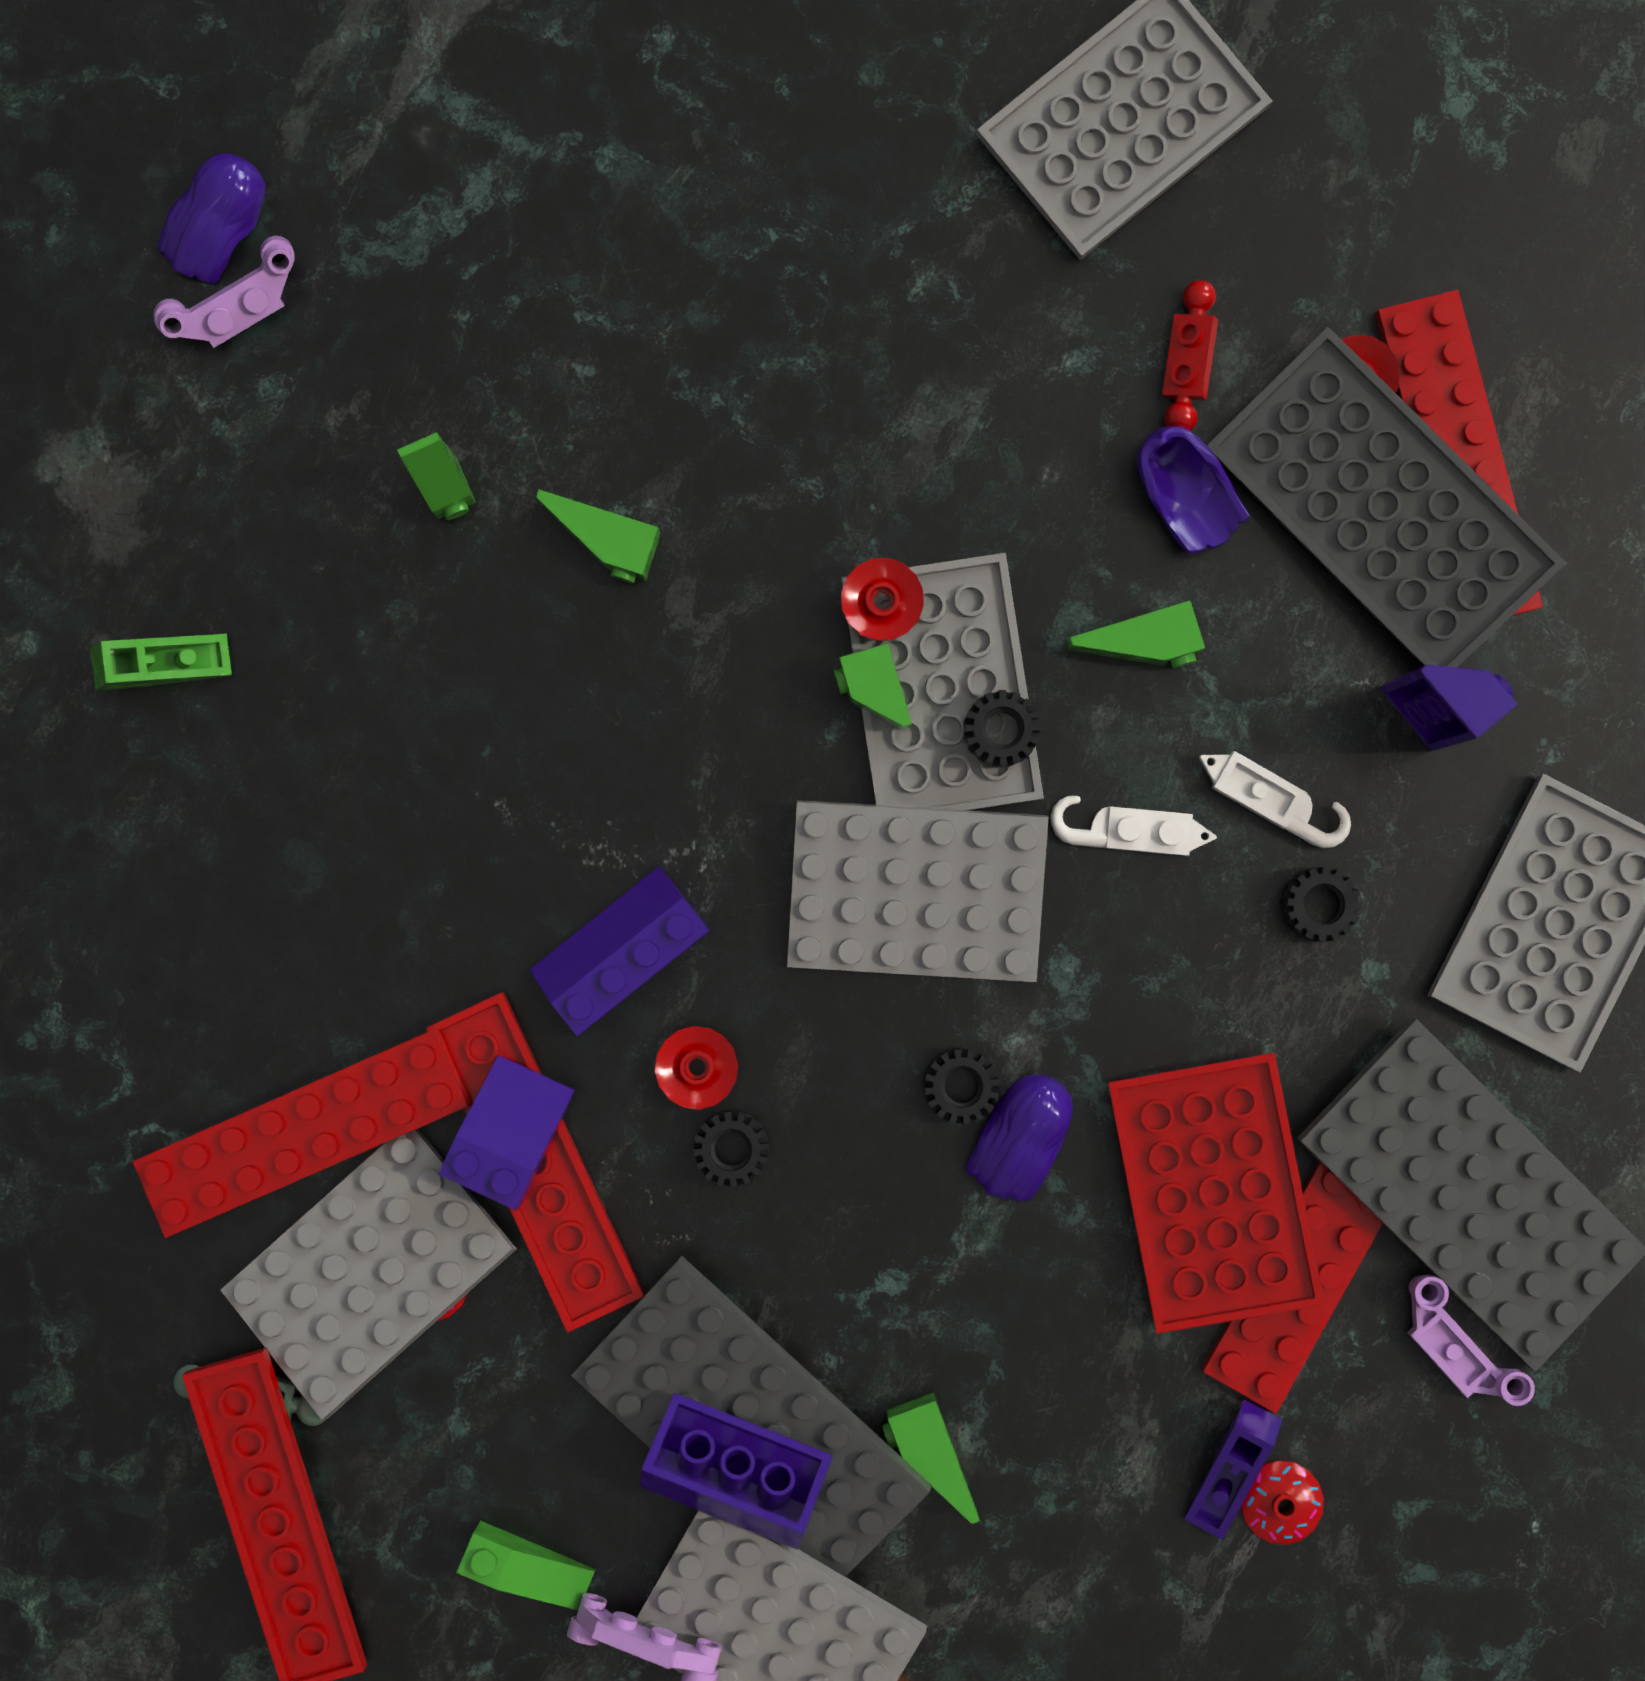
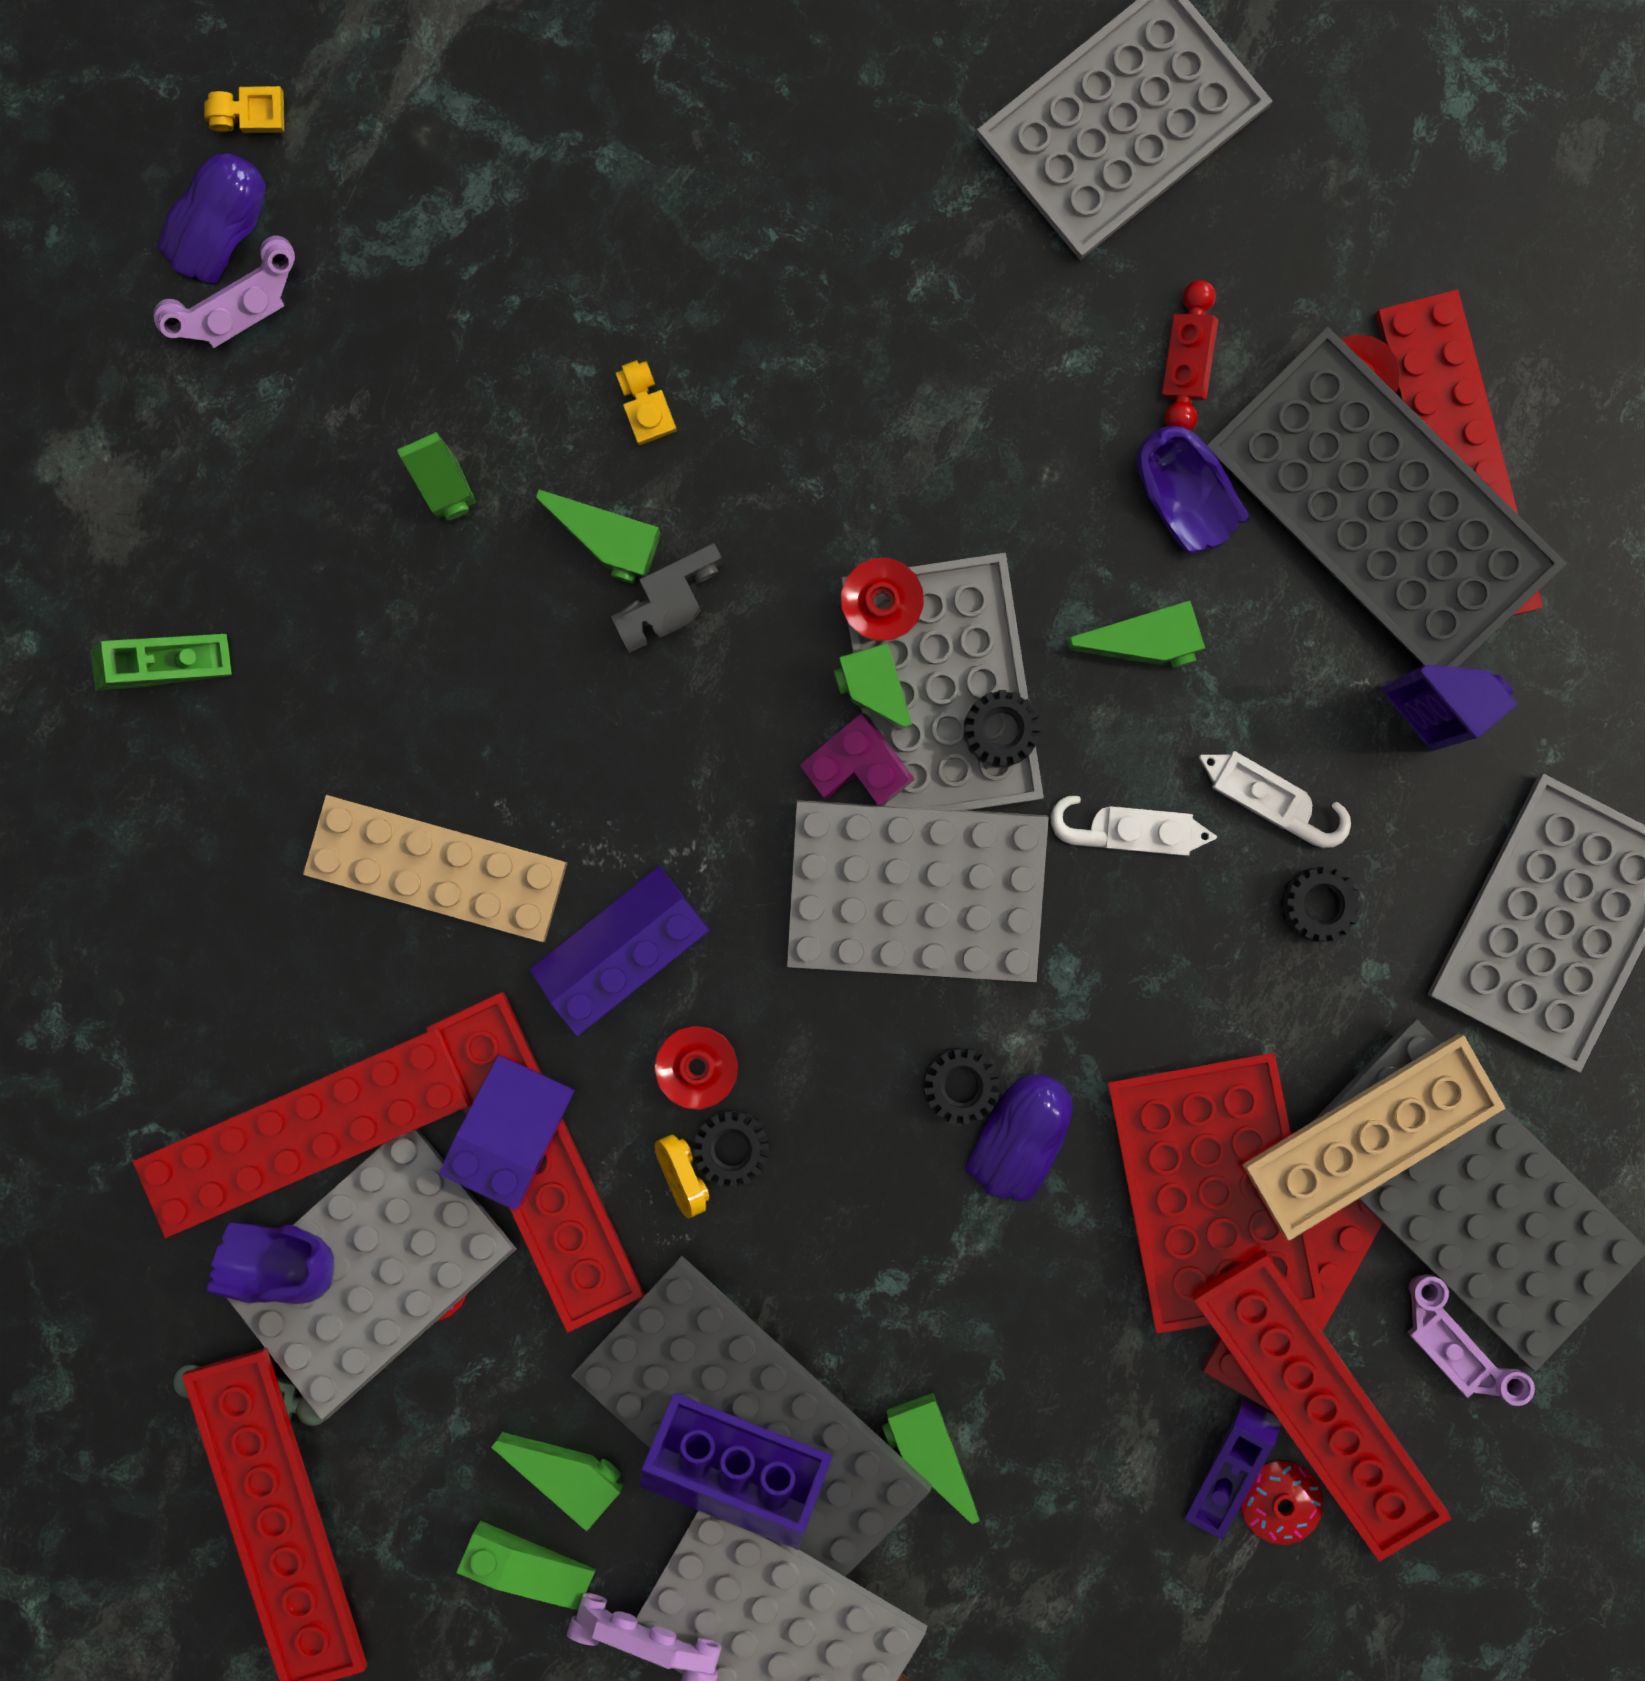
(258, 110): none -> yellow plate
(271, 1265): none -> dark purple hair
(435, 868): none -> tan plate
(567, 1477): none -> bright green slope
(648, 413): none -> yellow plate
(669, 598): none -> dark grey plate
(688, 1191): none -> yellow plate
(861, 752): none -> magenta plate
(1321, 1405): none -> red plate
(1373, 1136): none -> tan plate

